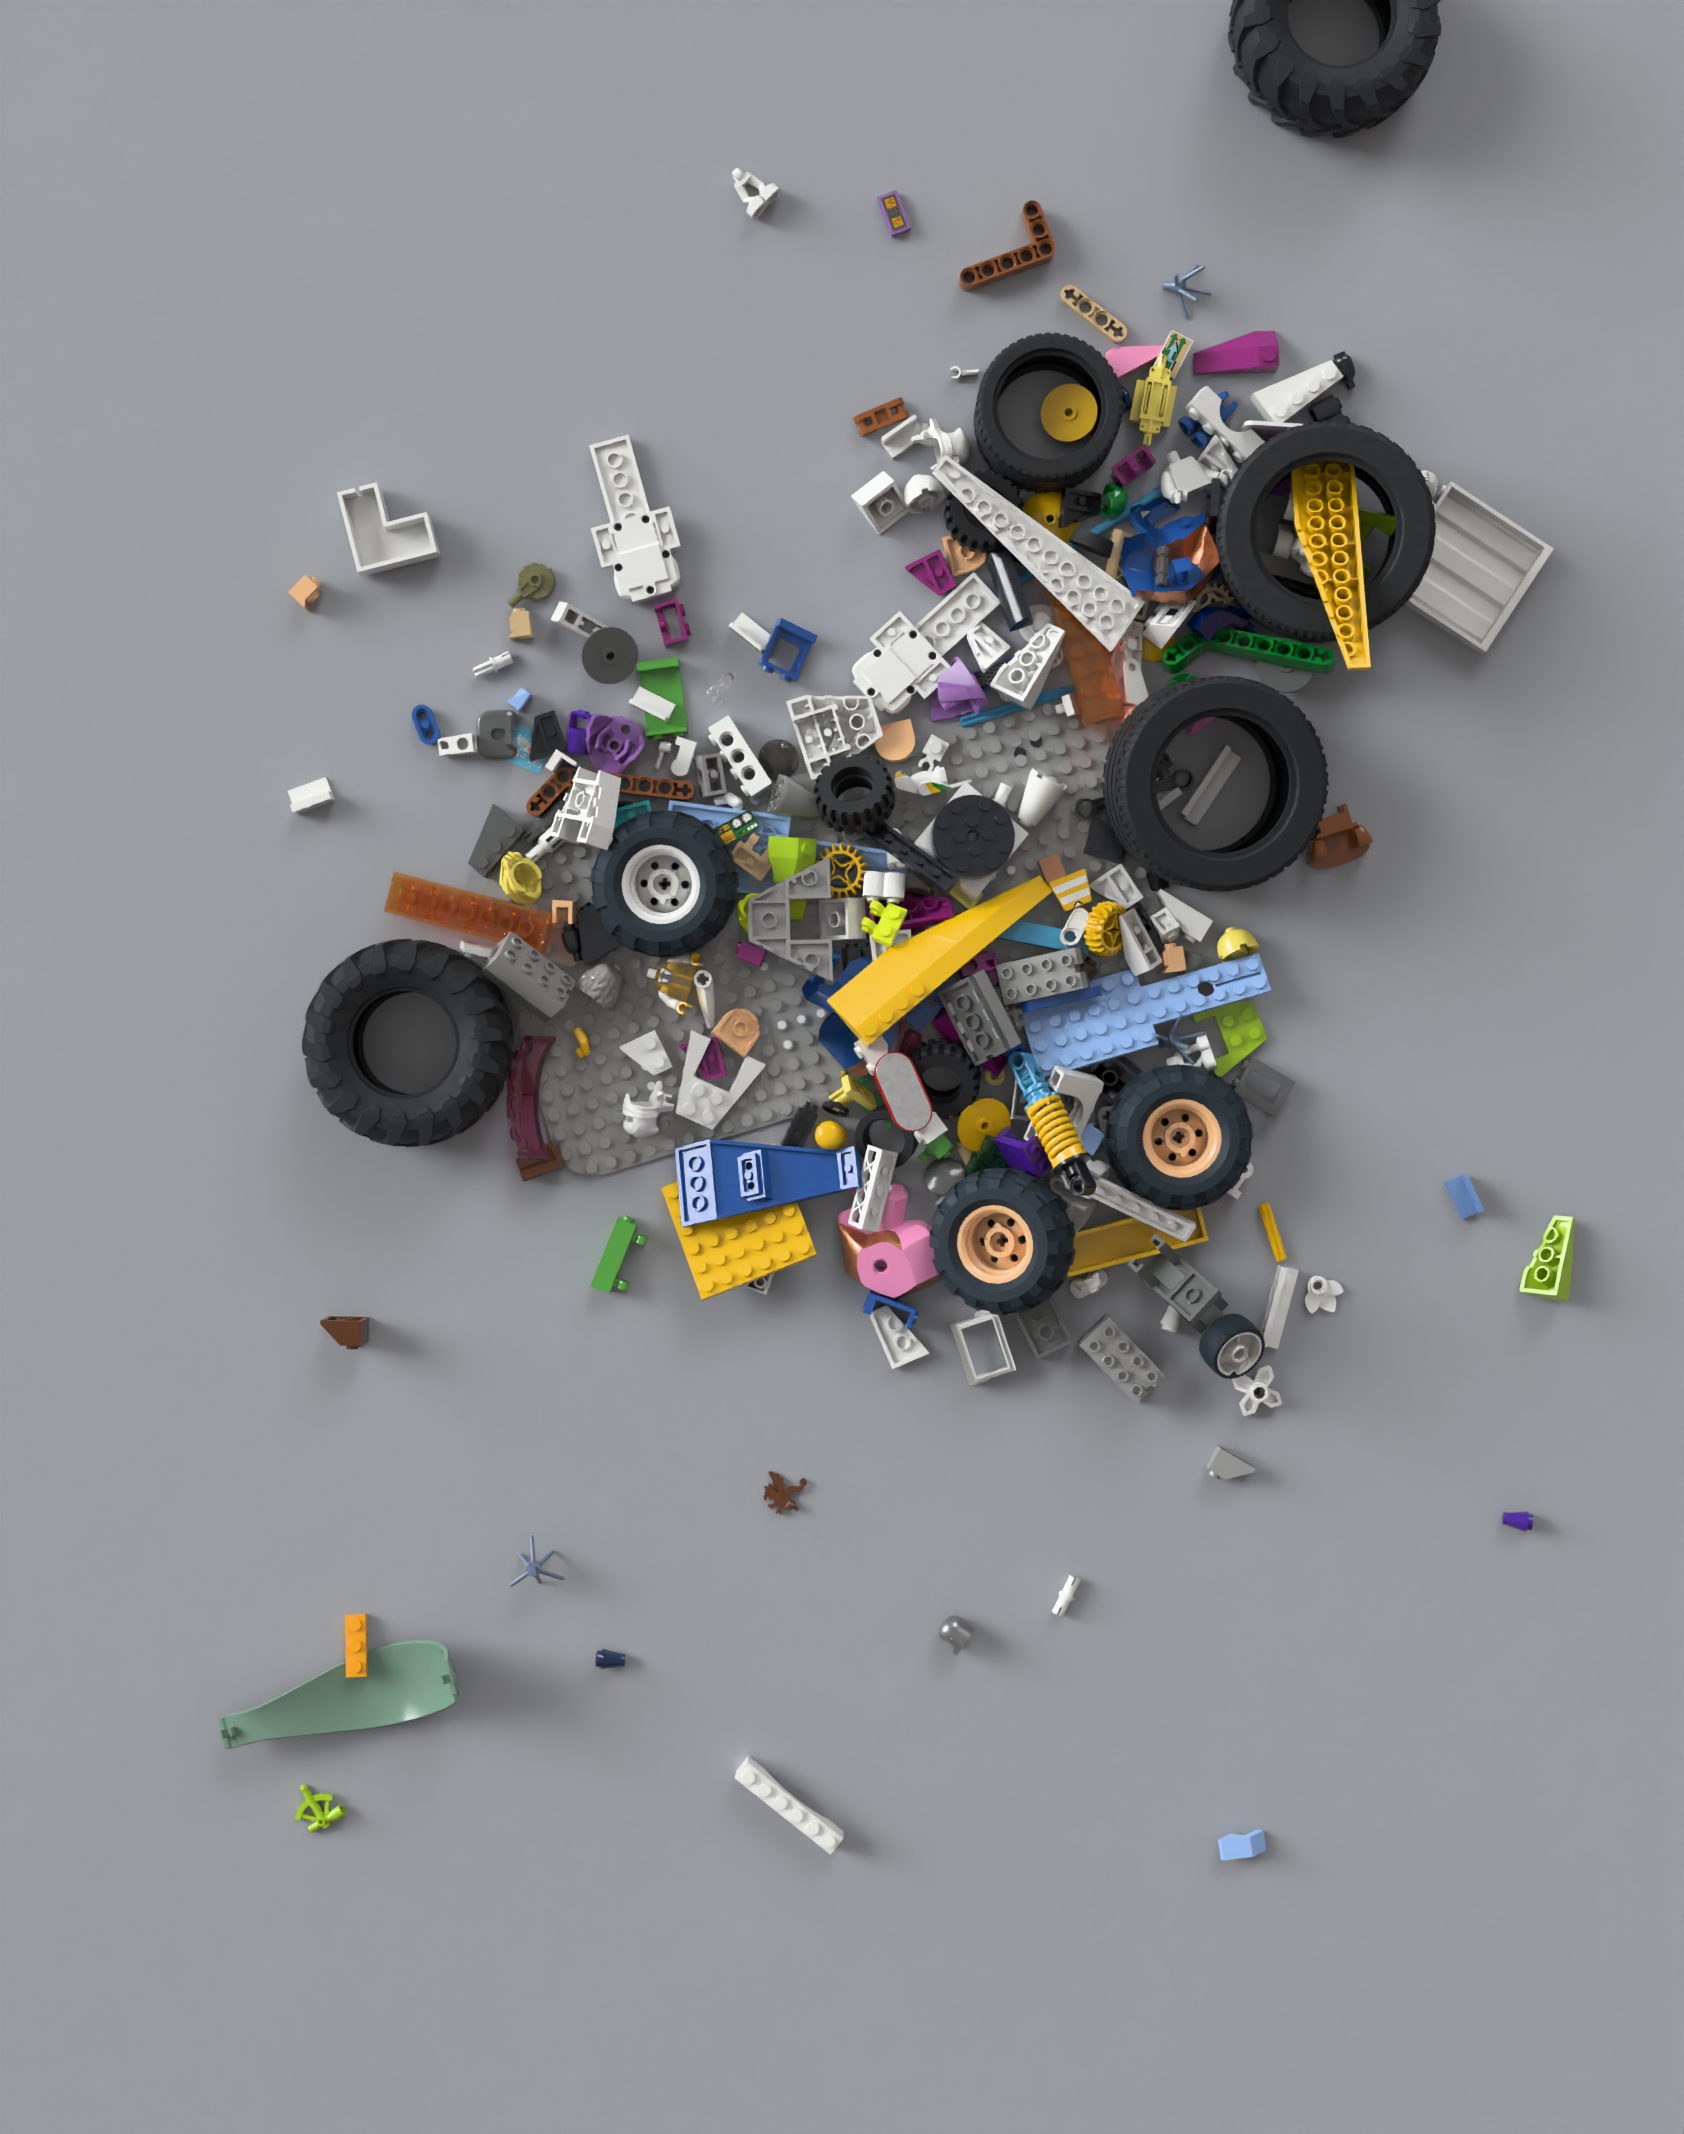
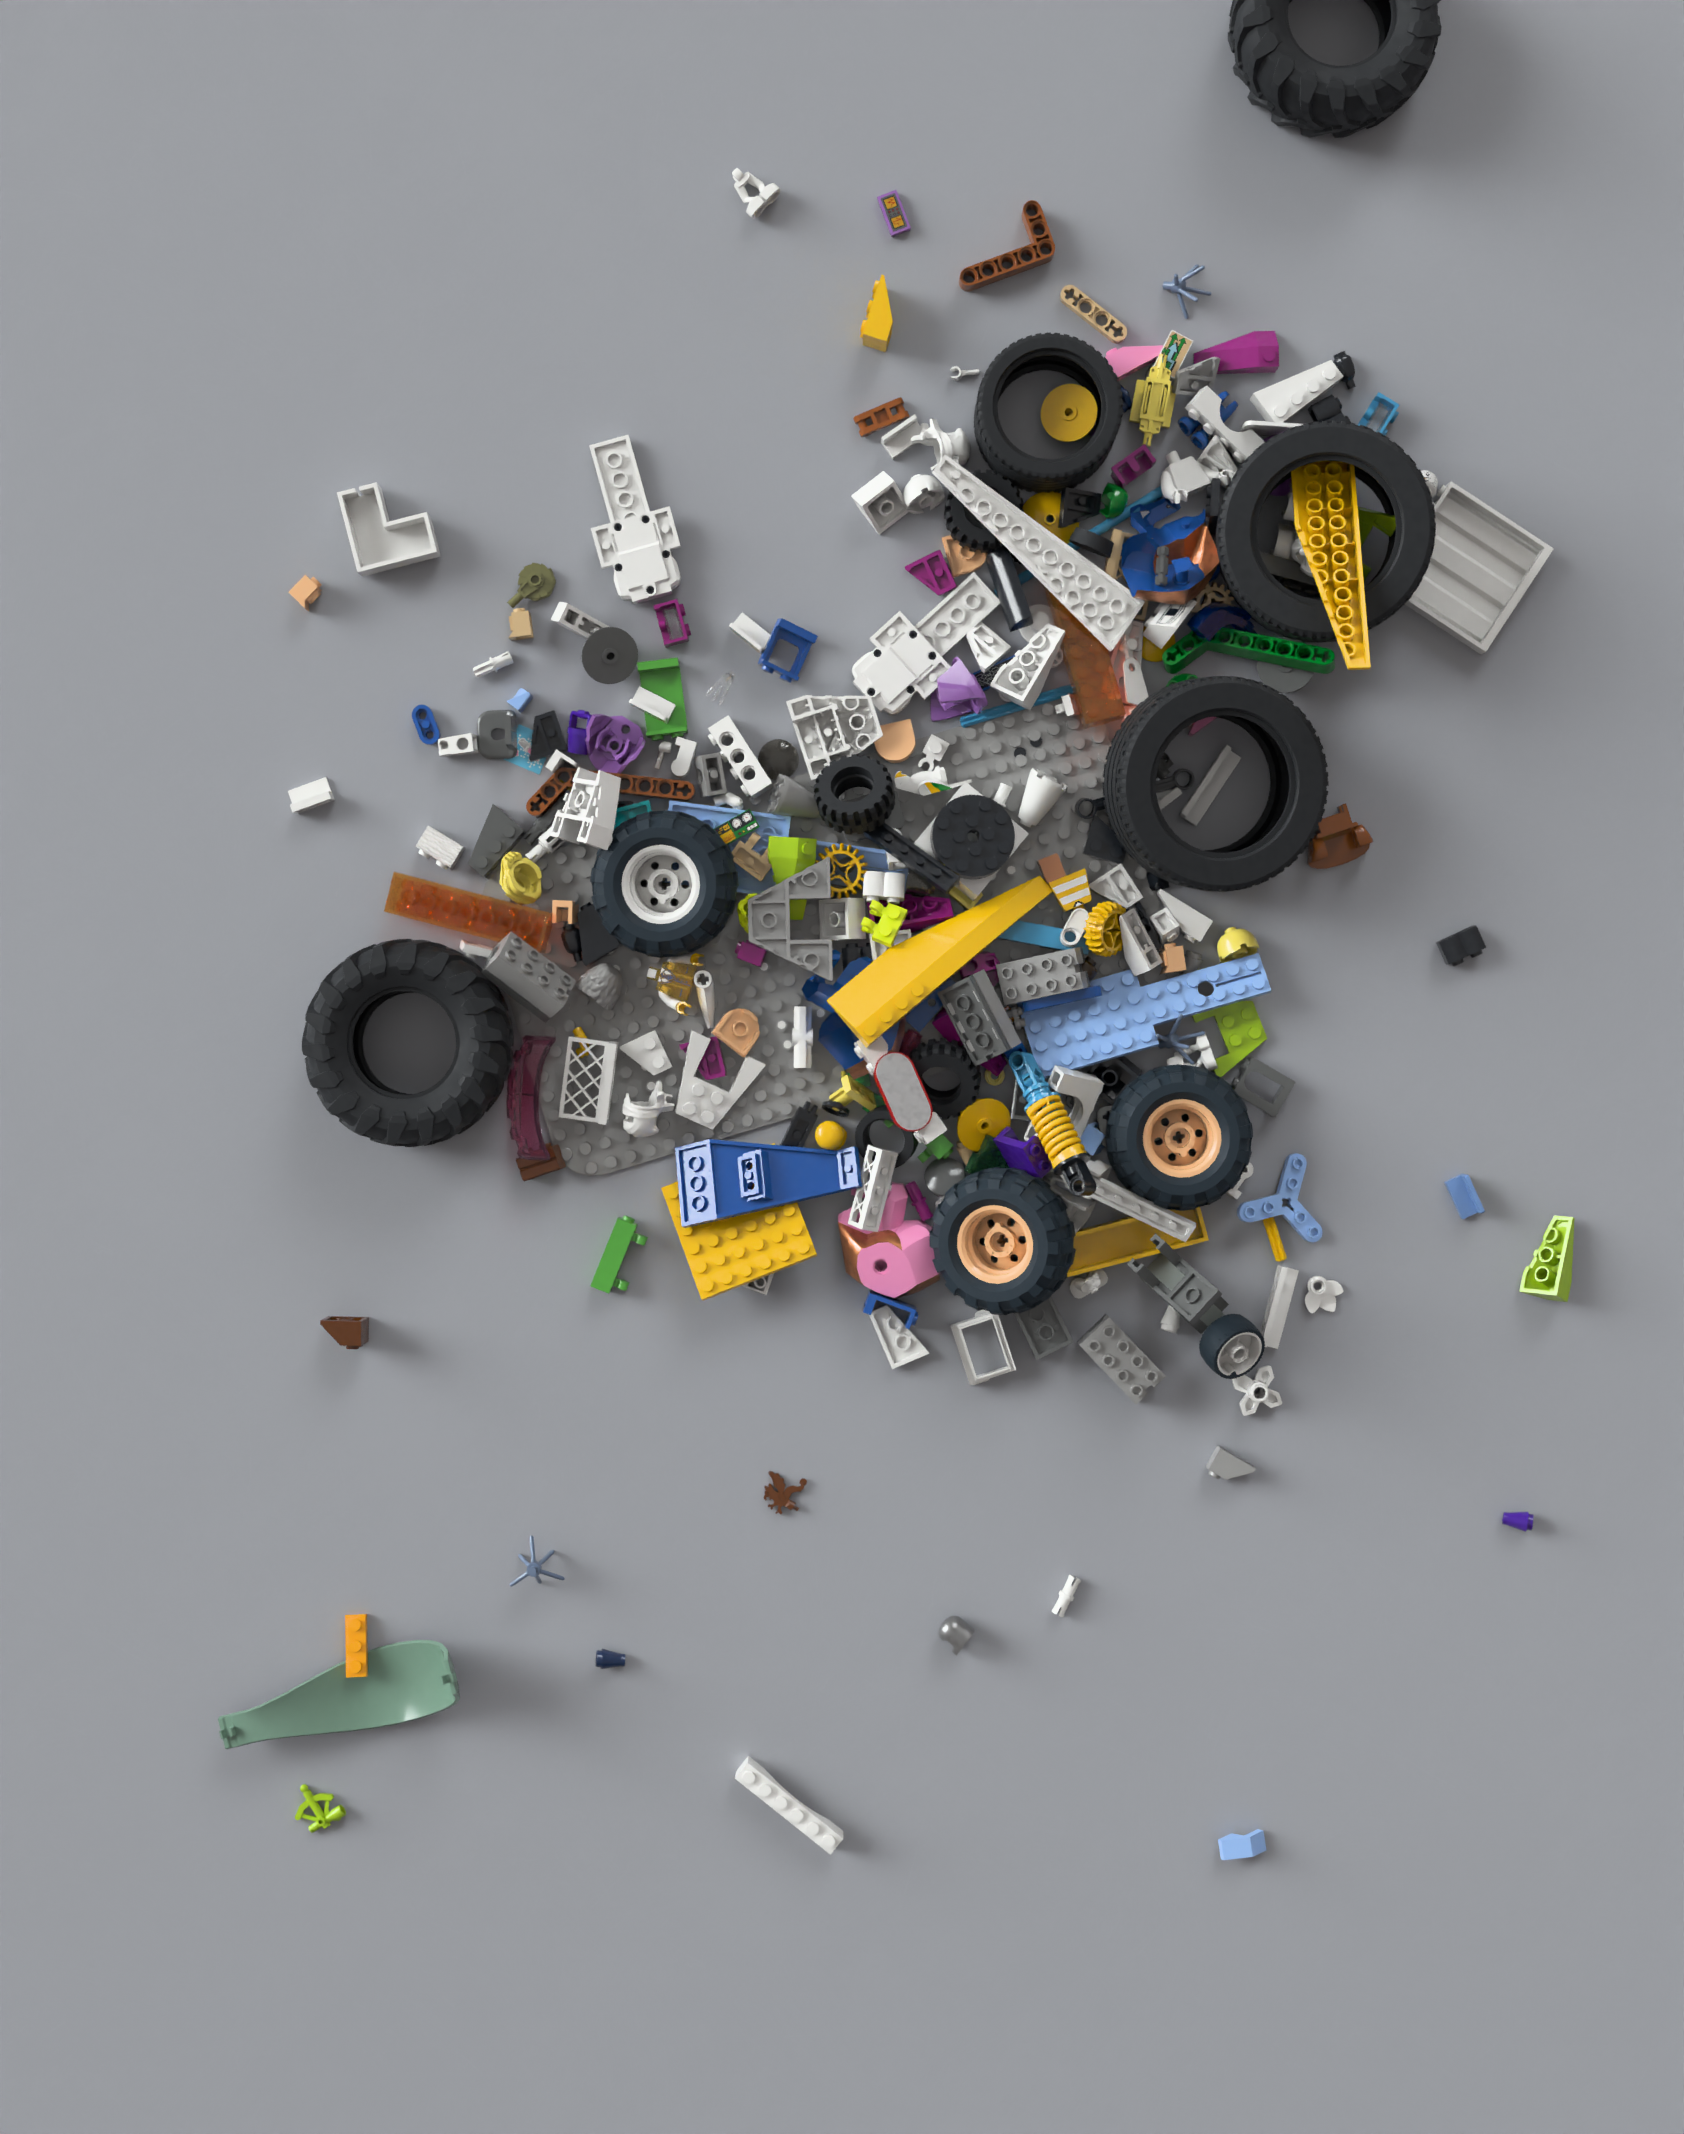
(440, 847): none -> white brick
(606, 1081): none -> white fence
(802, 1036): none -> white piece
(878, 327): none -> yellow slope
(918, 1200): none -> magenta axle
(1195, 377): none -> light grey wing
(1289, 1189): none -> light blue piece
(1380, 413): none -> dark azure window
(1461, 945): none -> black brick

